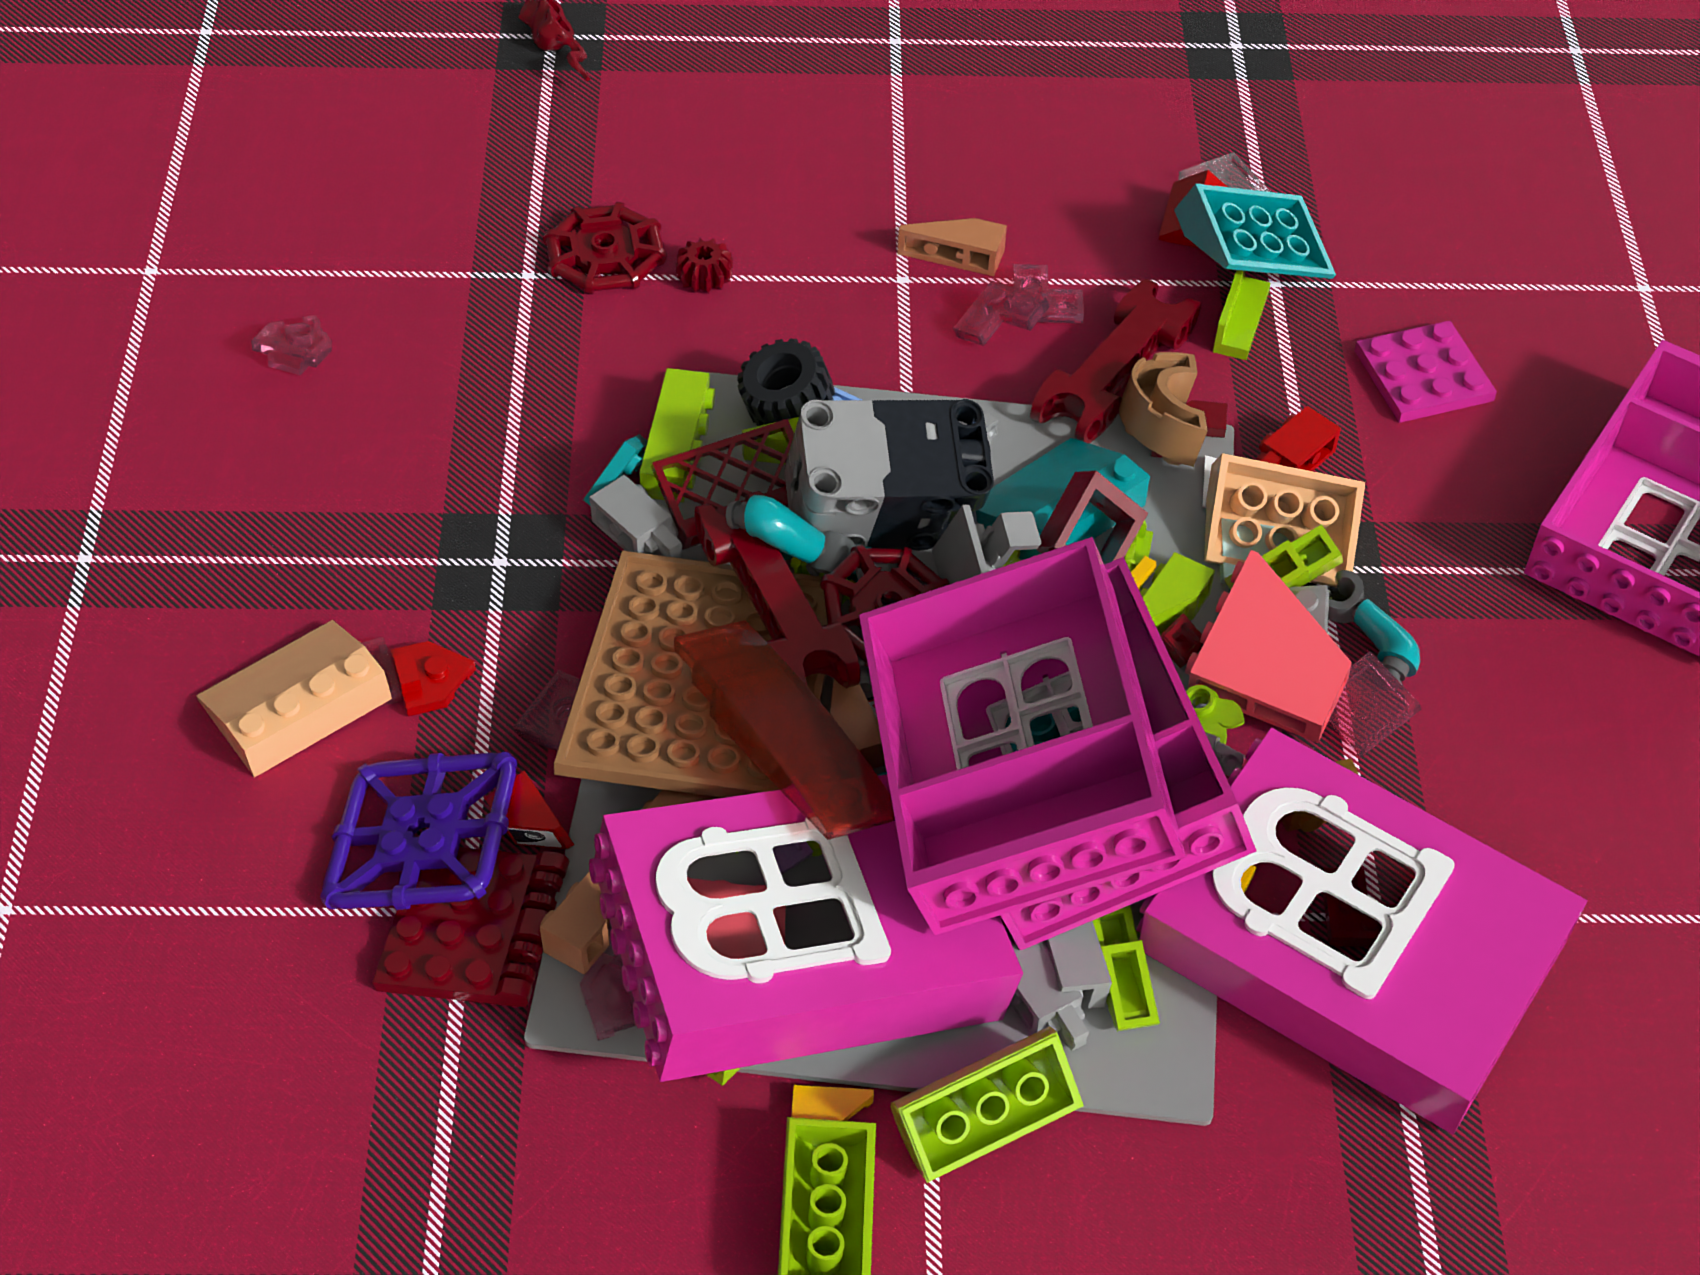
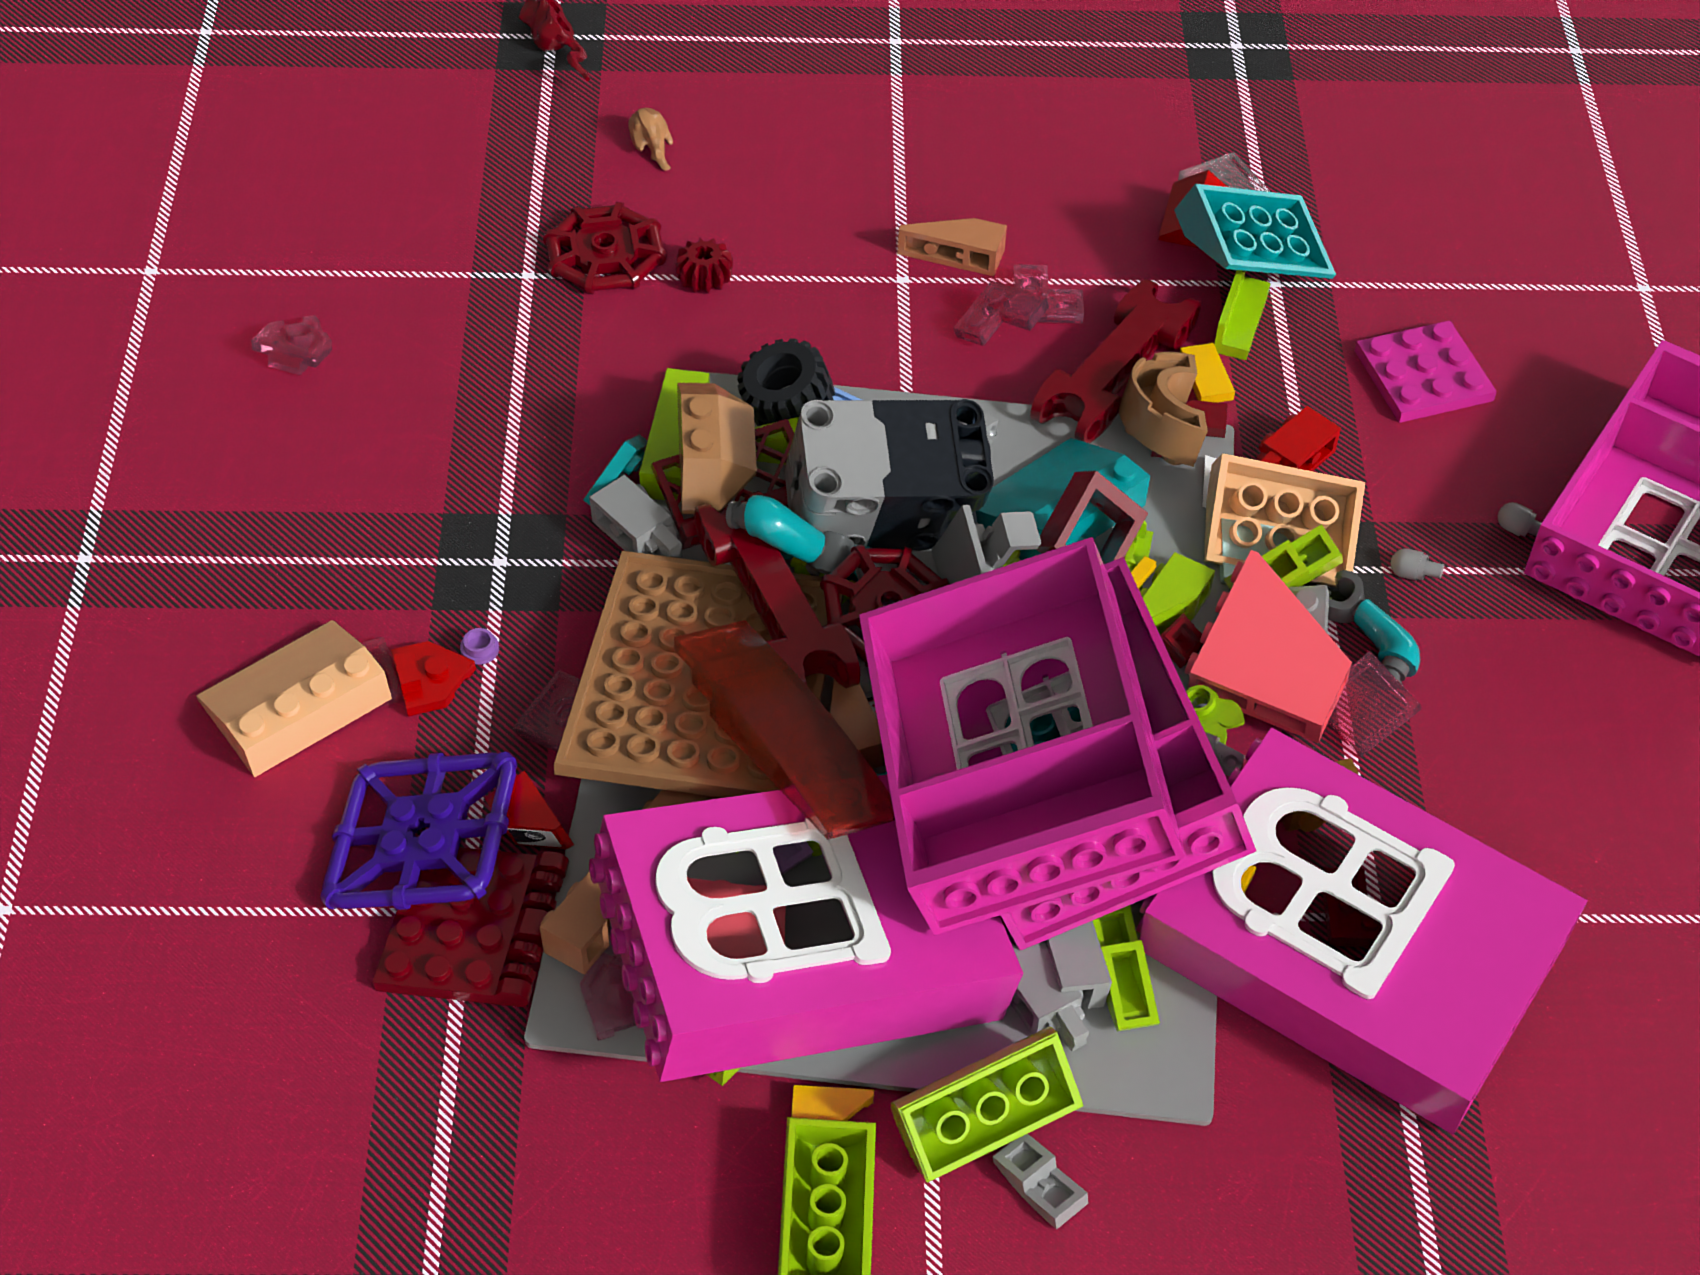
(479, 646): none -> medium lavender plate
(650, 129): none -> medium nougat piece
(714, 445): none -> medium nougat wedge
(1039, 1181): none -> light grey slope
(1212, 380): none -> yellow tile
(1414, 565): none -> light grey cylinder
(1518, 519): none -> light grey cylinder

